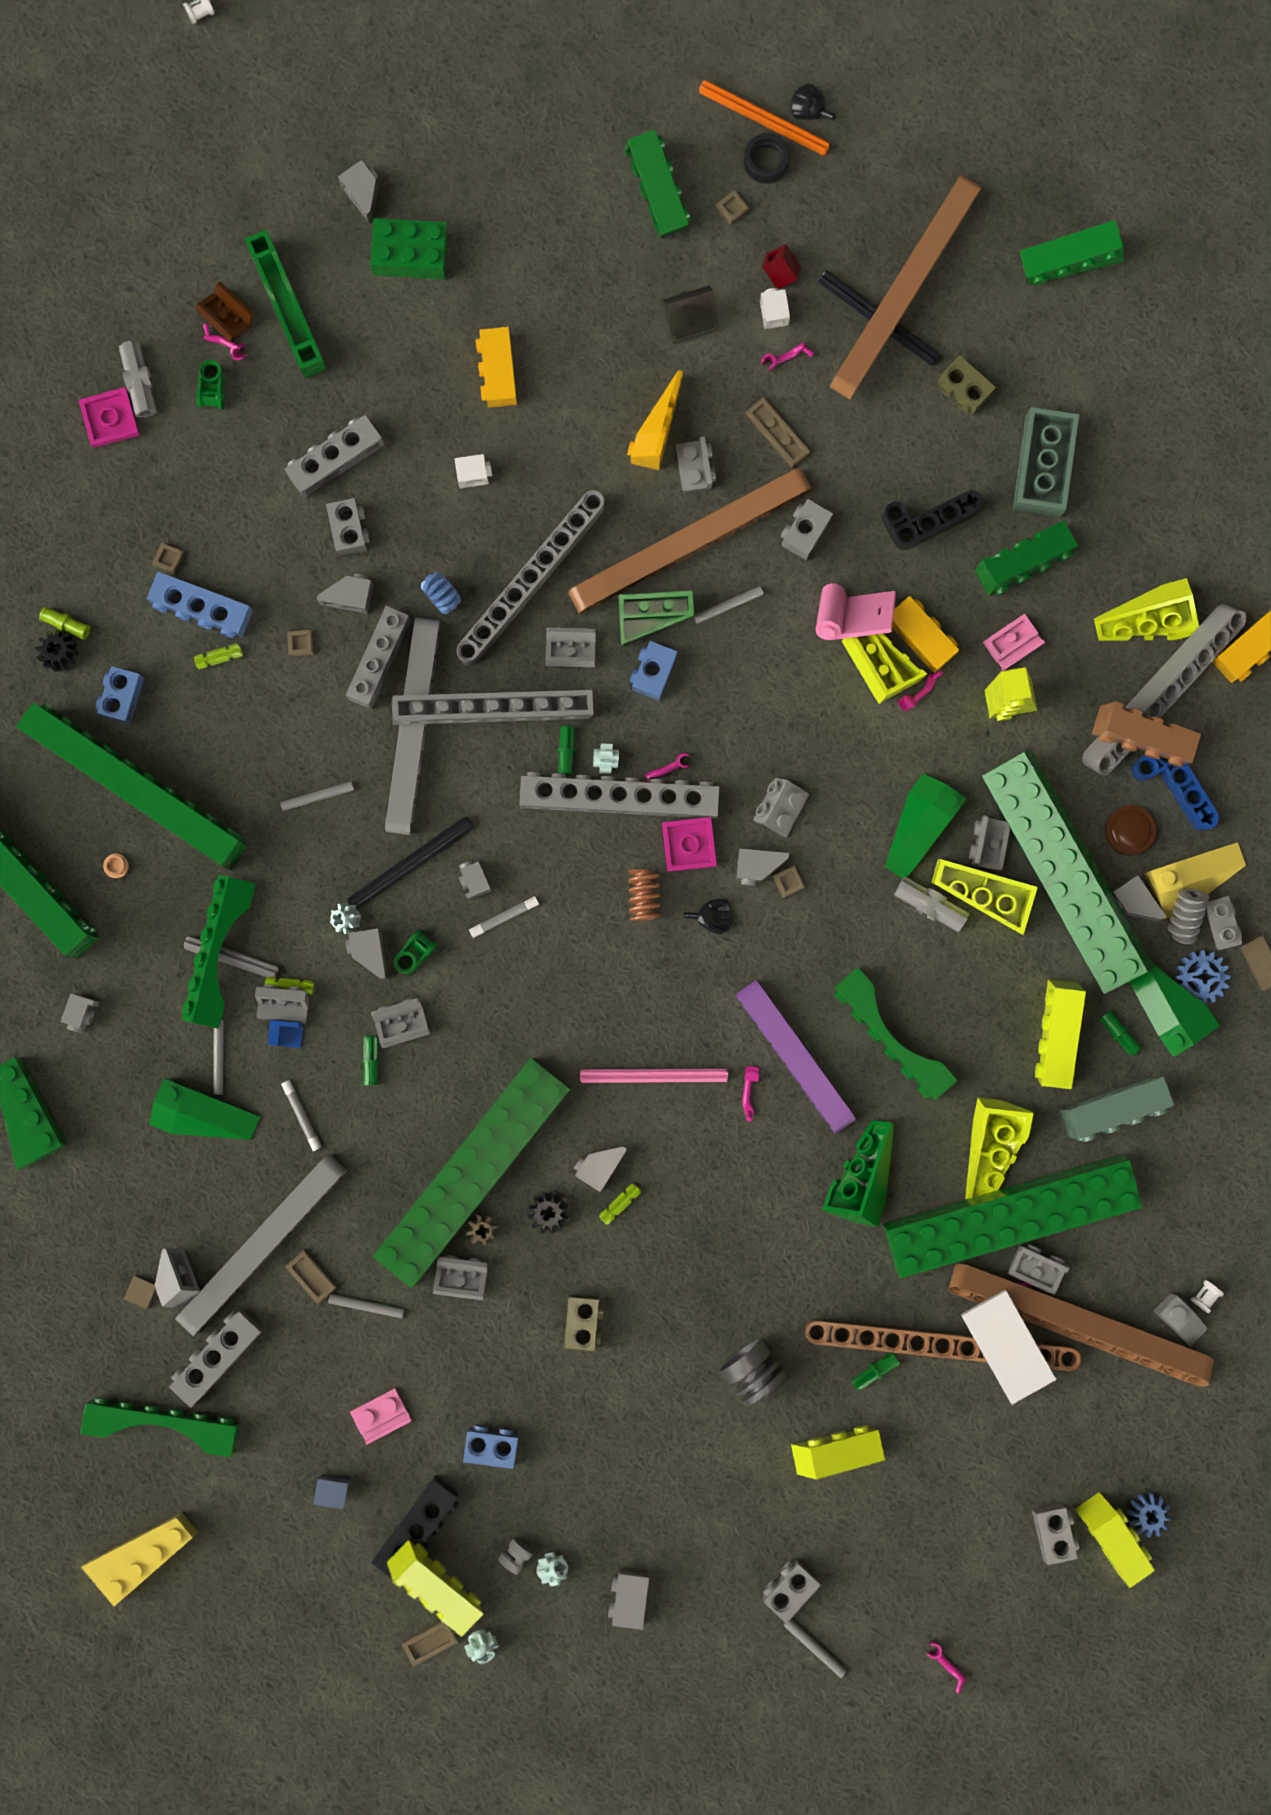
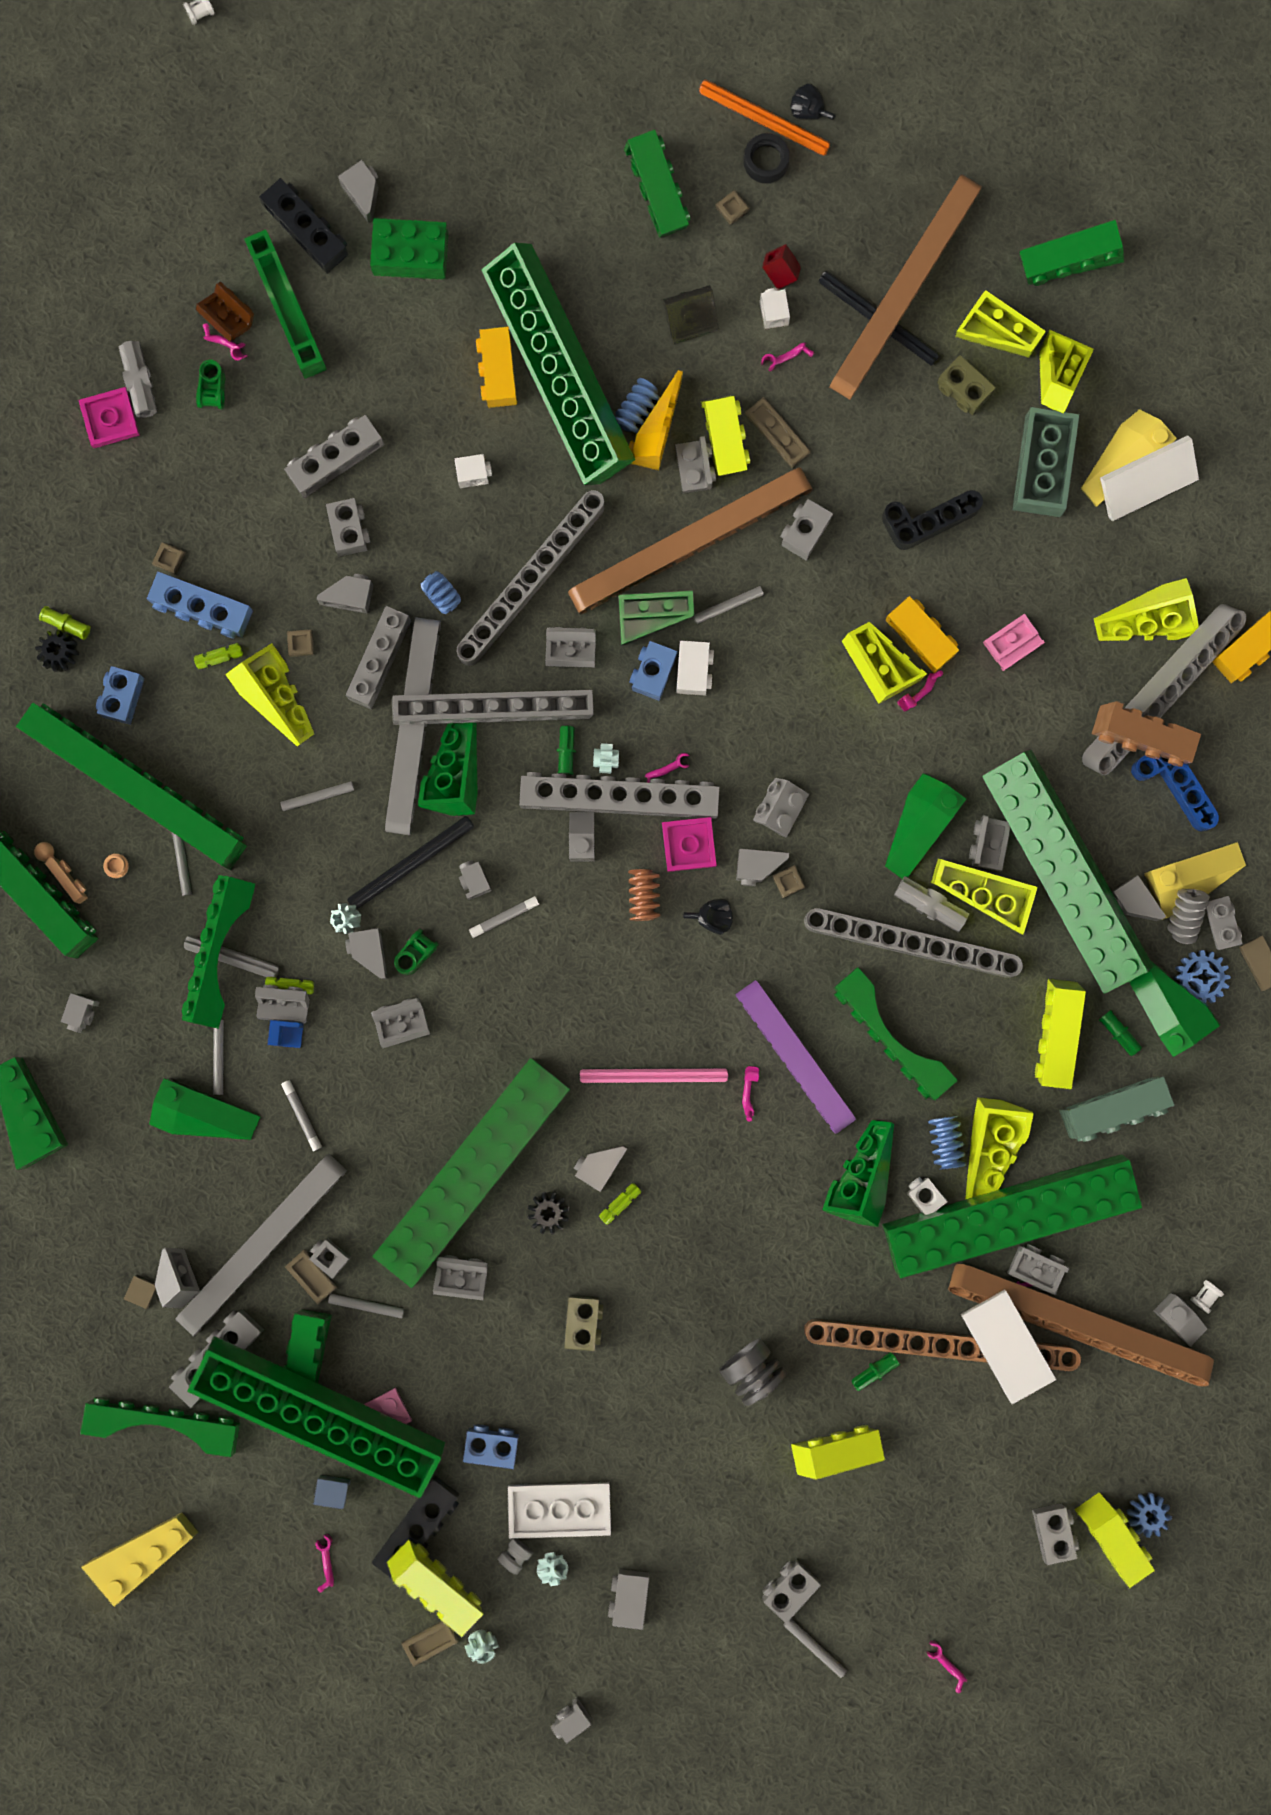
(60, 869): none -> light nougat plate
(182, 865): none -> light grey bar
(265, 687): none -> neon yellow wedge
(282, 195): none -> black brick
(307, 1343): none -> green wedge
(317, 1417): none -> green brick
(326, 1563): none -> dark pink piece
(332, 1267): none -> light grey brick
(370, 1060): green axle -> none
(452, 778): none -> green wedge
(486, 1232): dark tan gear -> none
(557, 364): none -> green brick
(559, 1510): none -> white plate
(571, 1721): none -> light grey brick
(581, 836): none -> light grey slope
(636, 405): none -> medium blue piece
(693, 668): none -> white brick
(726, 435): none -> neon yellow wedge
(855, 615): bright pink door -> none
(925, 941): none -> light grey beam
(934, 1203): none -> white brick
(947, 1142): none -> medium blue piece
(1000, 327): none -> neon yellow wedge
(1010, 694): neon yellow wedge -> none
(1026, 558): green wedge -> none
(1061, 369): none -> neon yellow wedge
(1130, 830): reddish brown piece -> none
(1133, 440): none -> light yellow wedge
(1149, 478): none -> white tile

